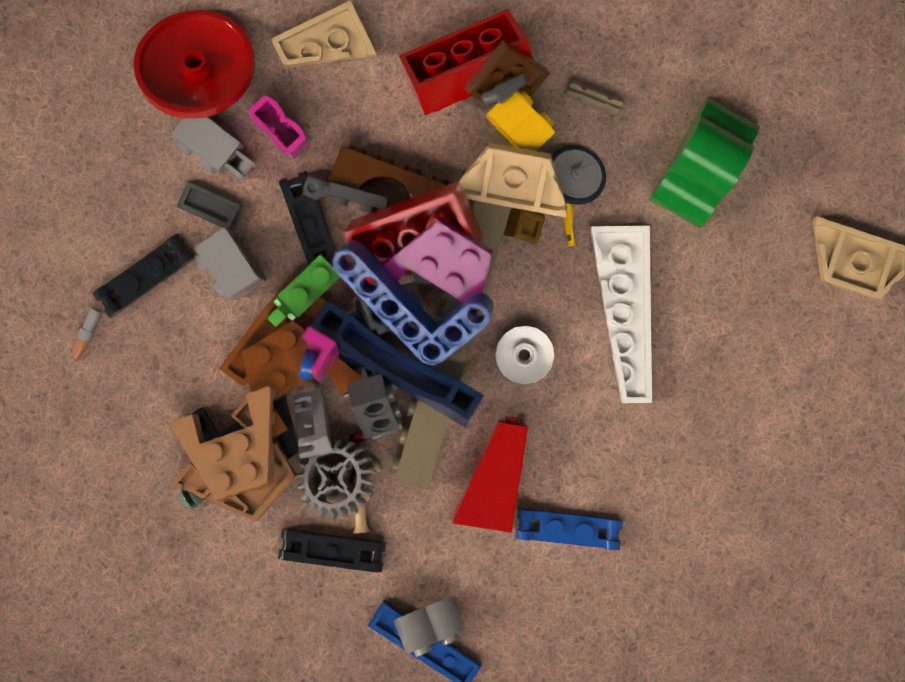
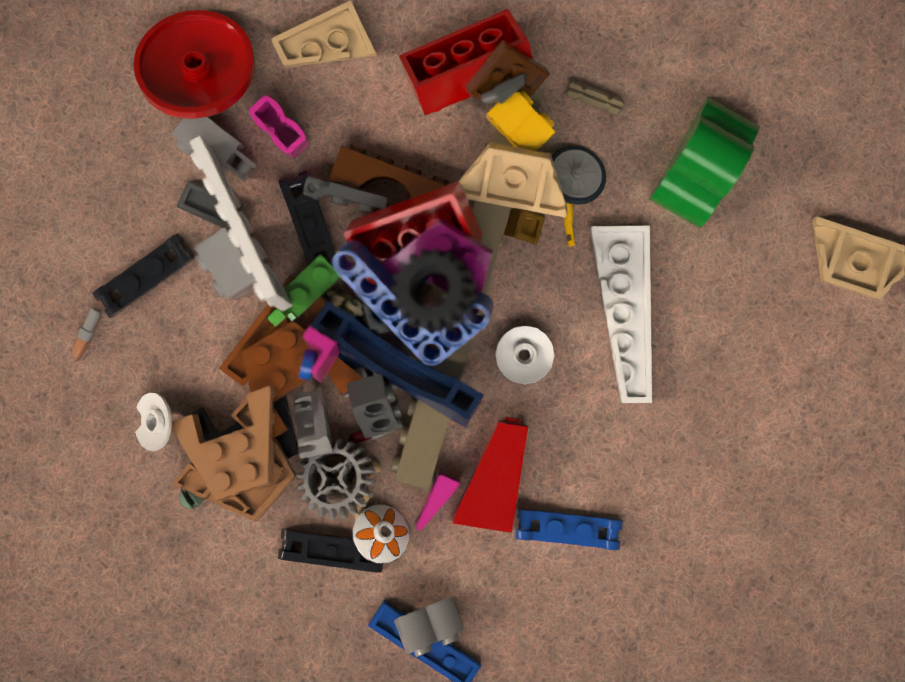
(155, 422): none -> white dish
(267, 282): none -> white wing
(345, 302): none -> dark tan axle
(368, 534): none -> white dish
(417, 273): none -> black tyre
(440, 492): none -> dark pink slope

